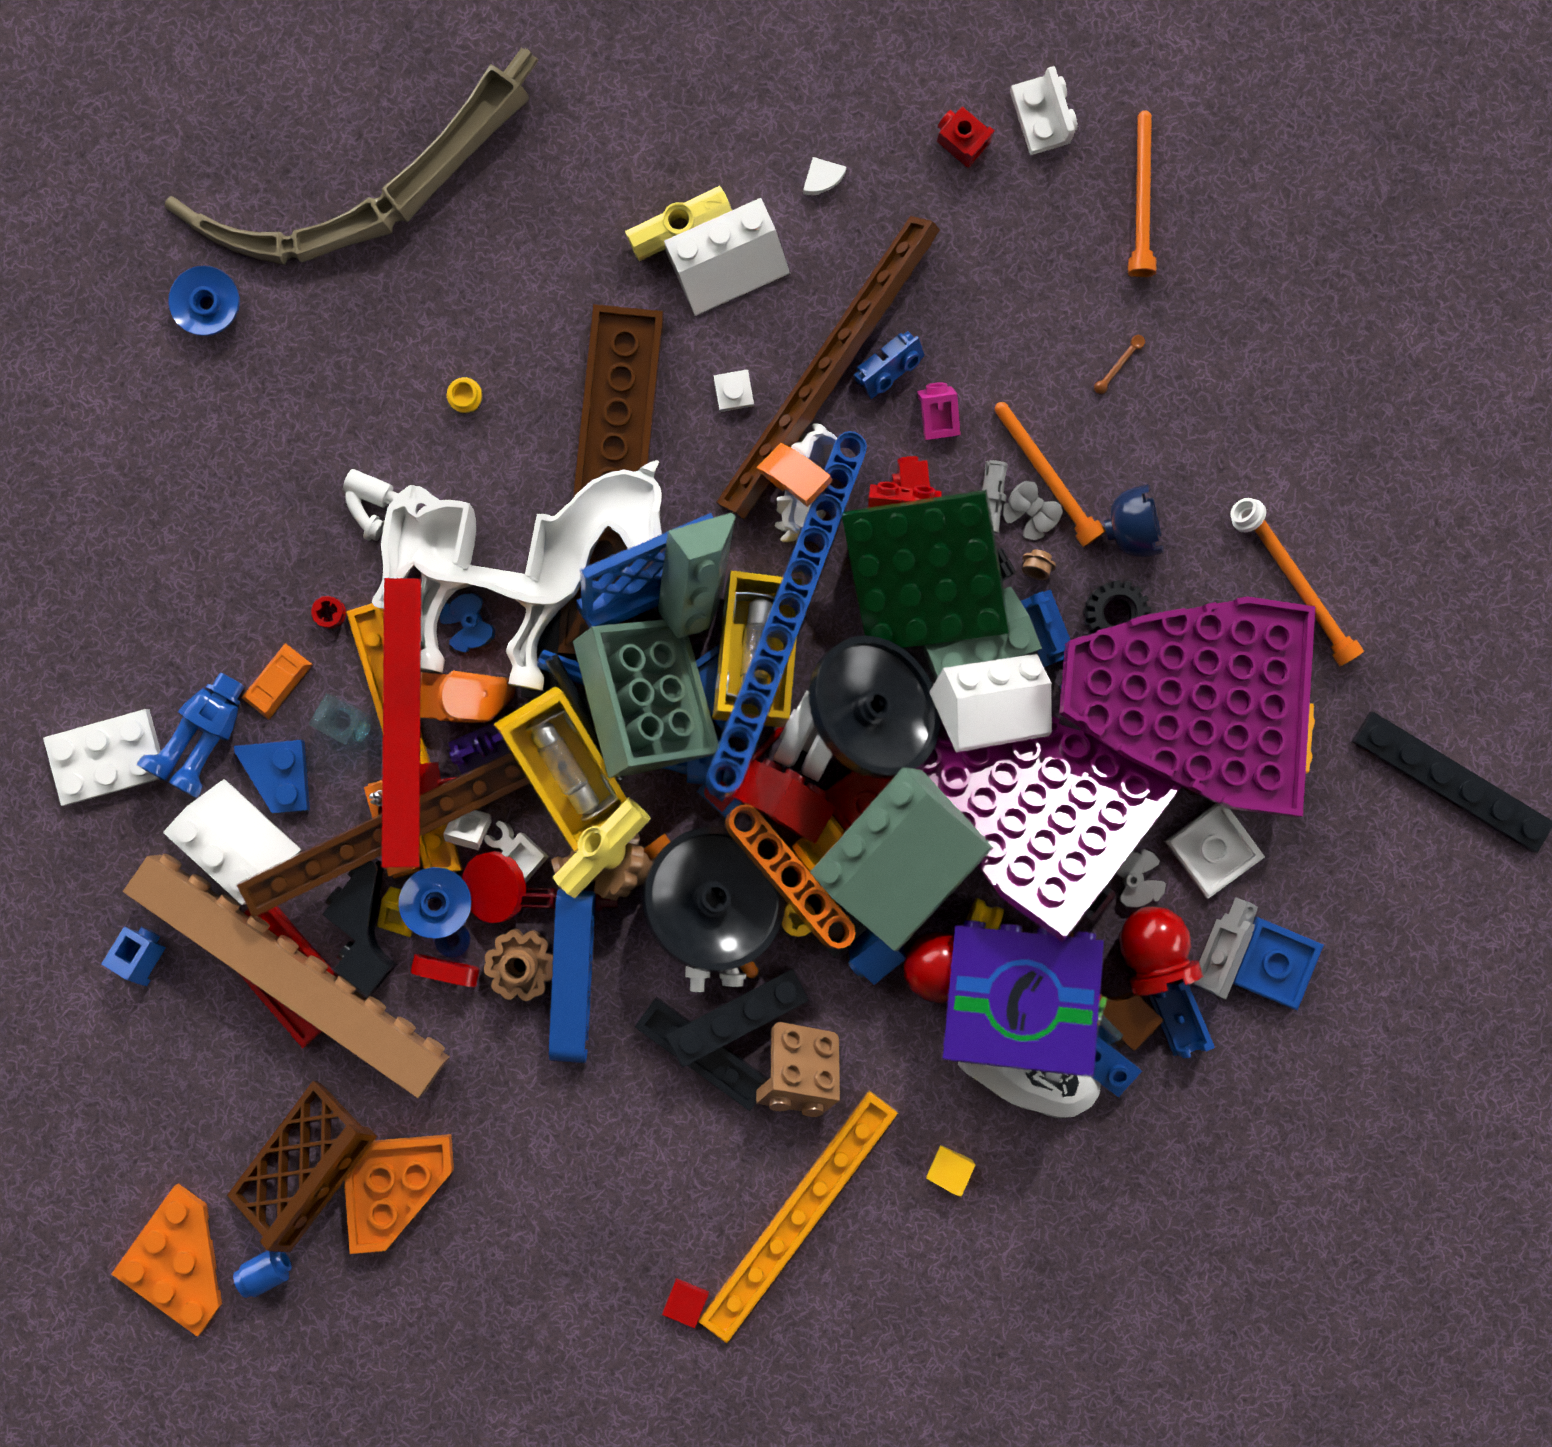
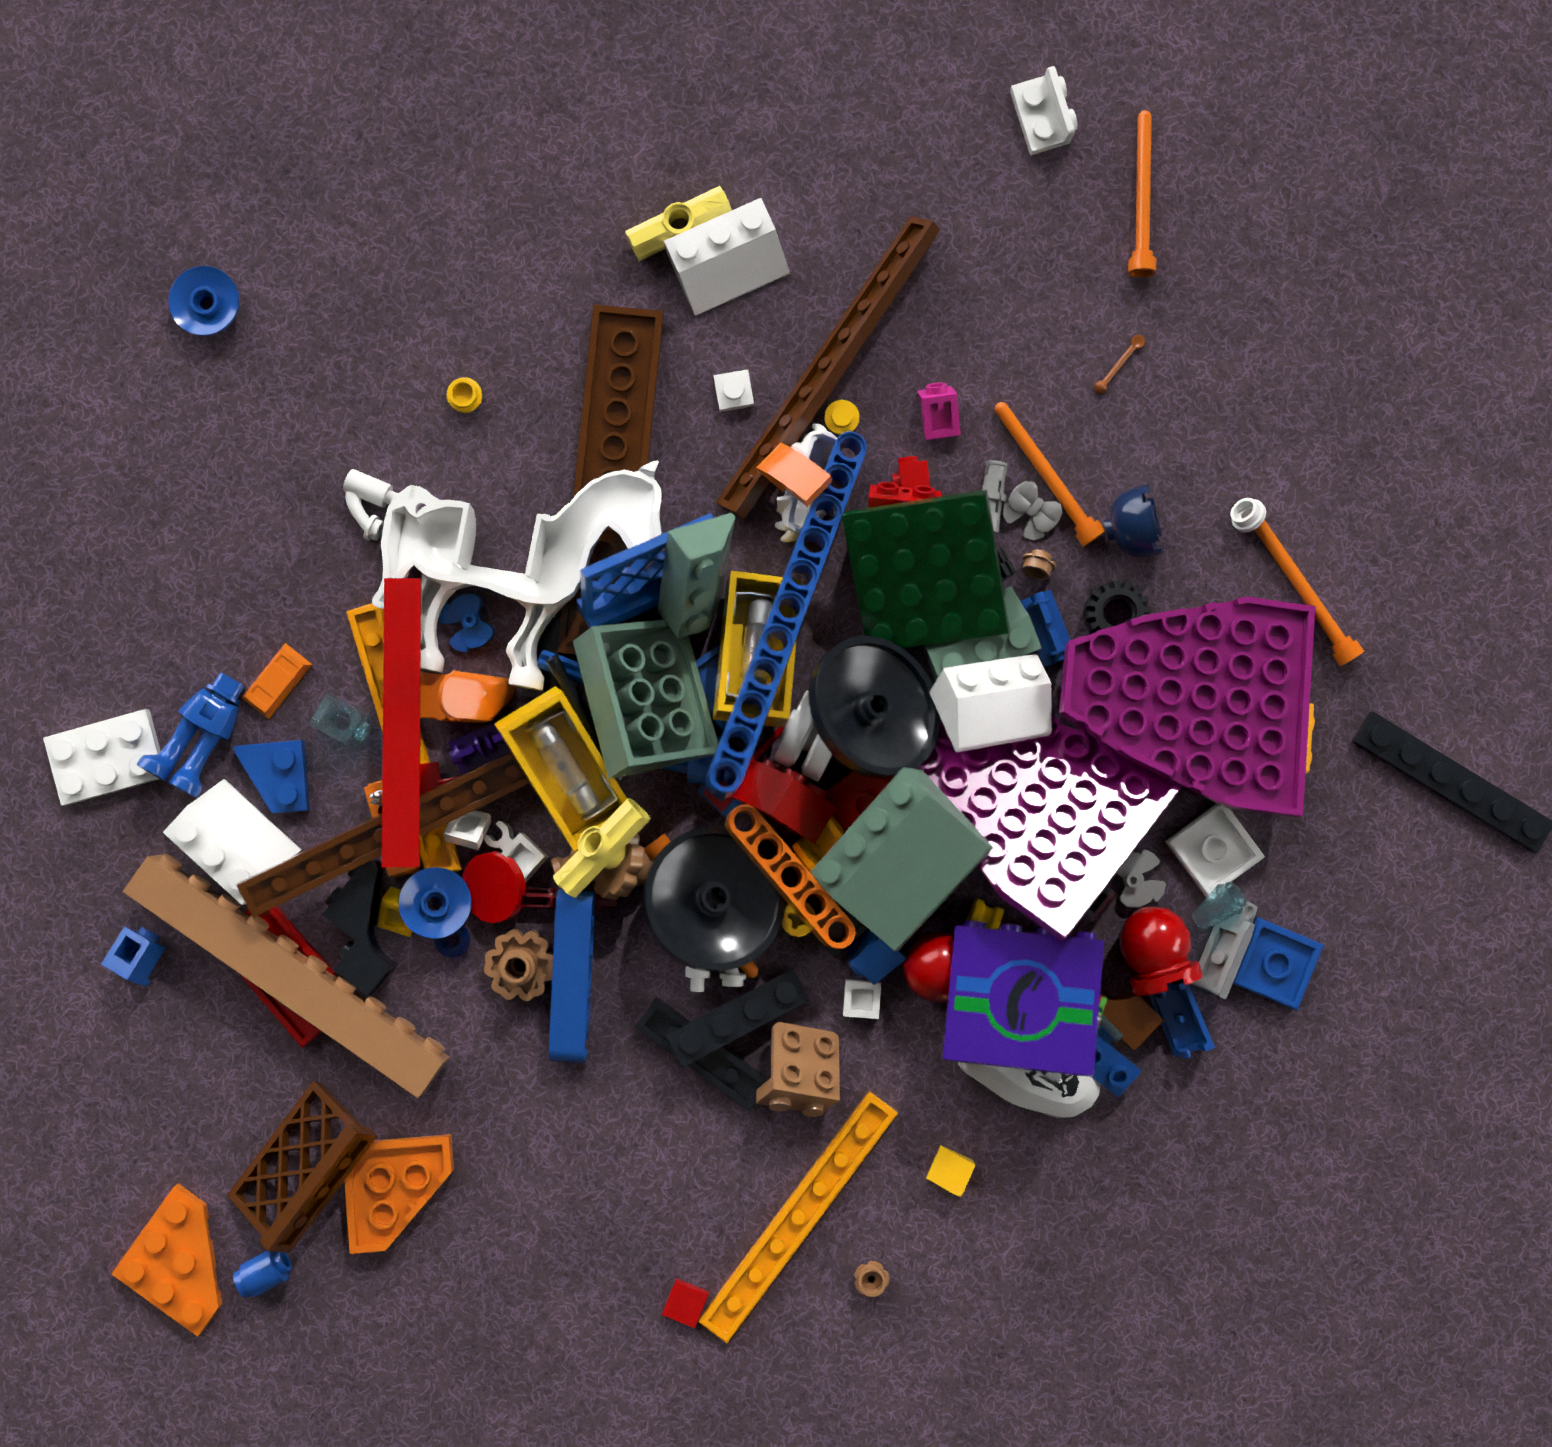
(319, 606): red bush -> none
(445, 970): red beam -> none
(487, 108): dark tan animal -> none
(823, 176): white tile -> none
(841, 417): none -> yellow plate
(861, 999): none -> white plate
(873, 1288): none -> medium nougat plate
(902, 355): blue hinge -> none
(968, 146): red brick -> none
(1221, 904): none -> clear light blue cone

